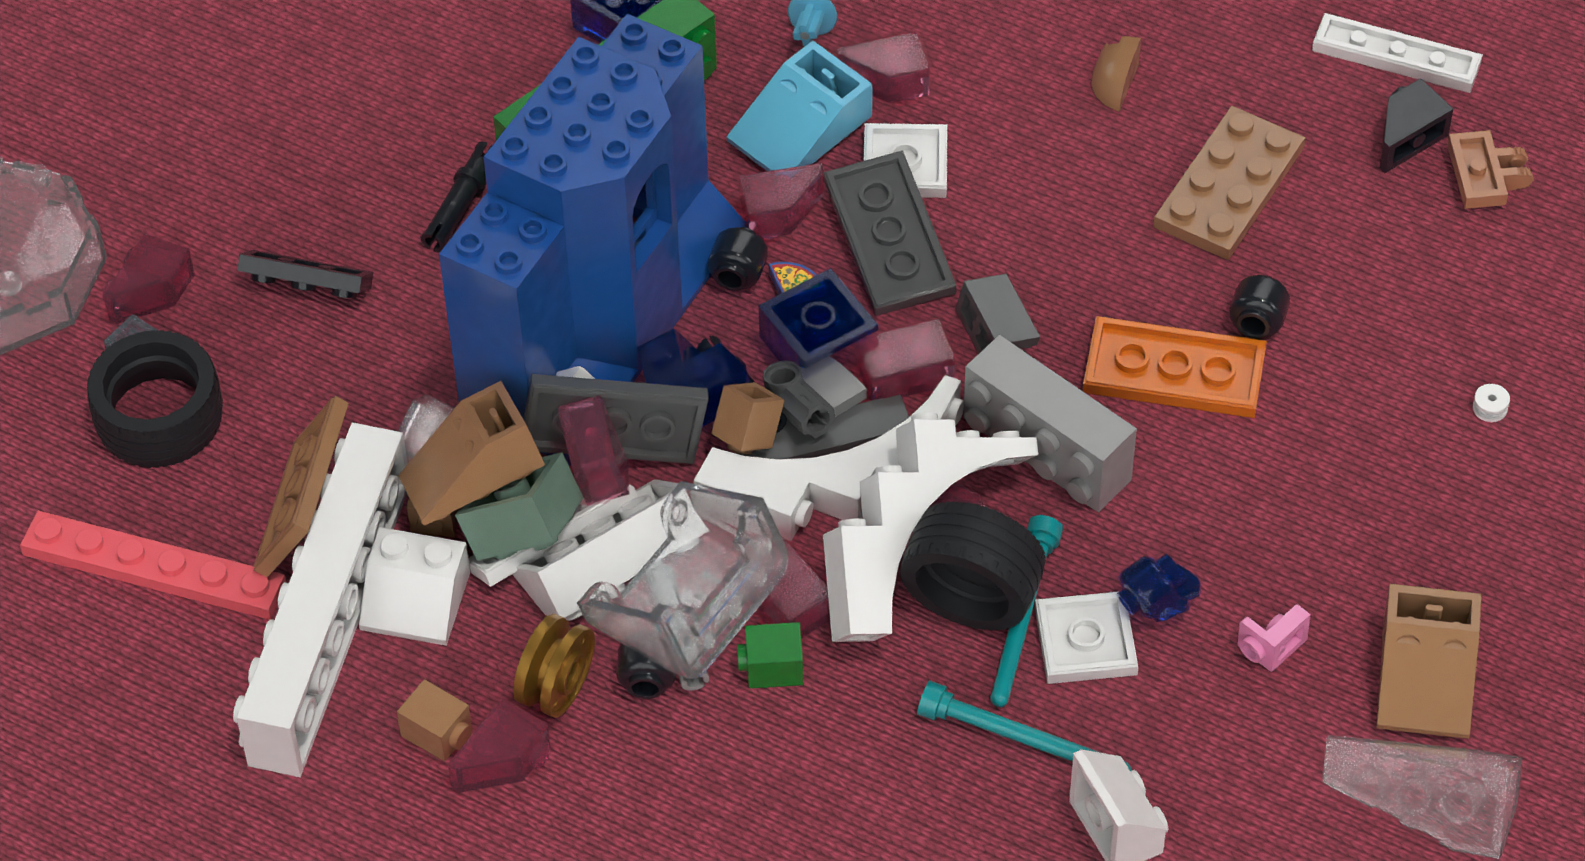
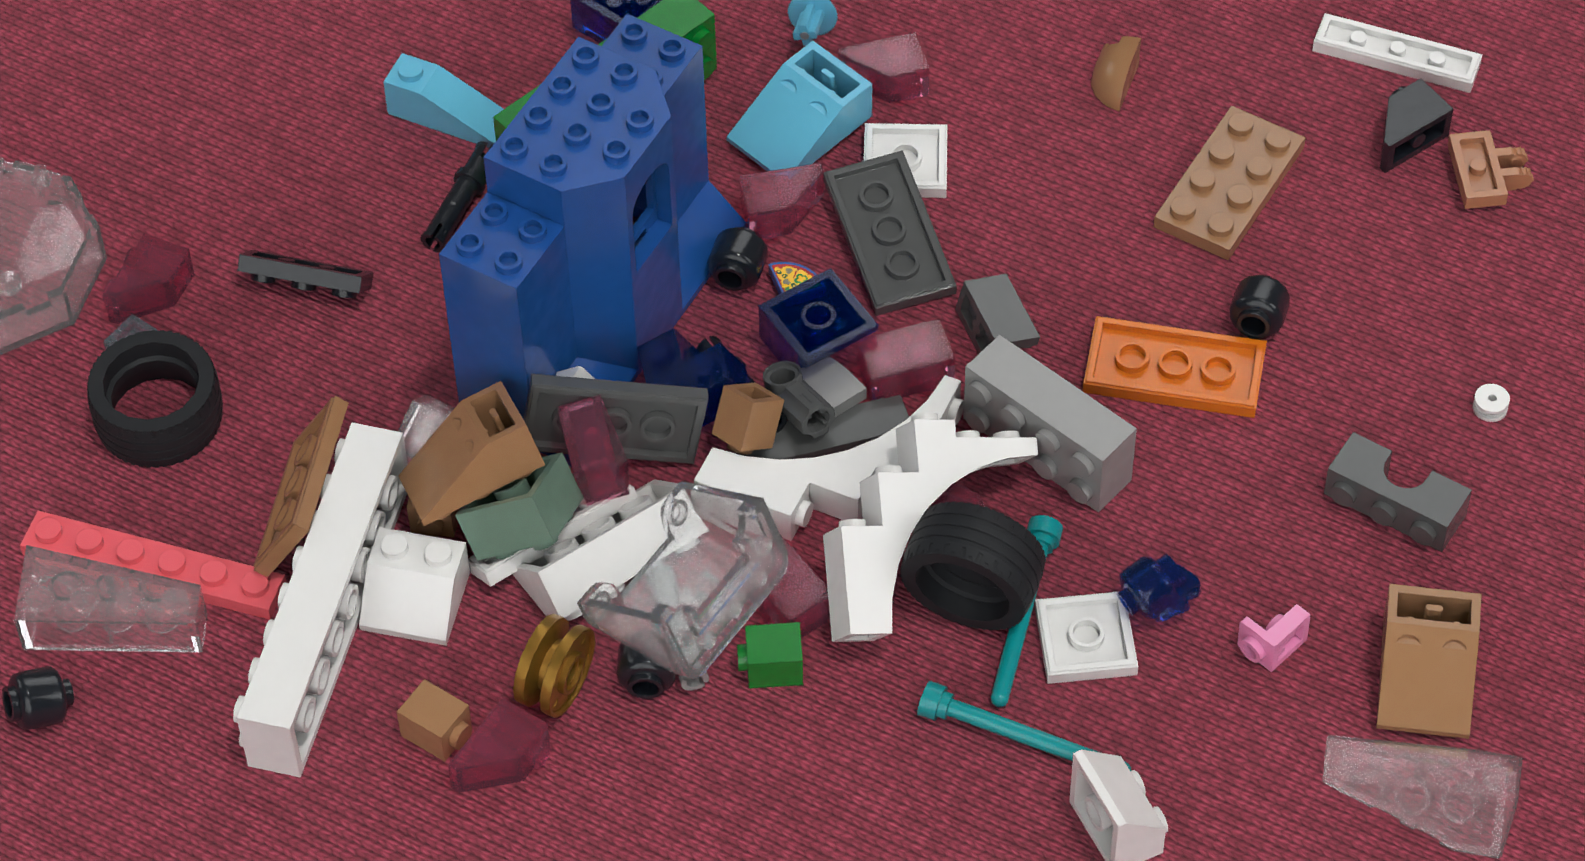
(37, 698): none -> black head
(105, 607): none -> clear wedge
(439, 100): none -> medium azure slope
(1424, 512): none -> dark grey arch

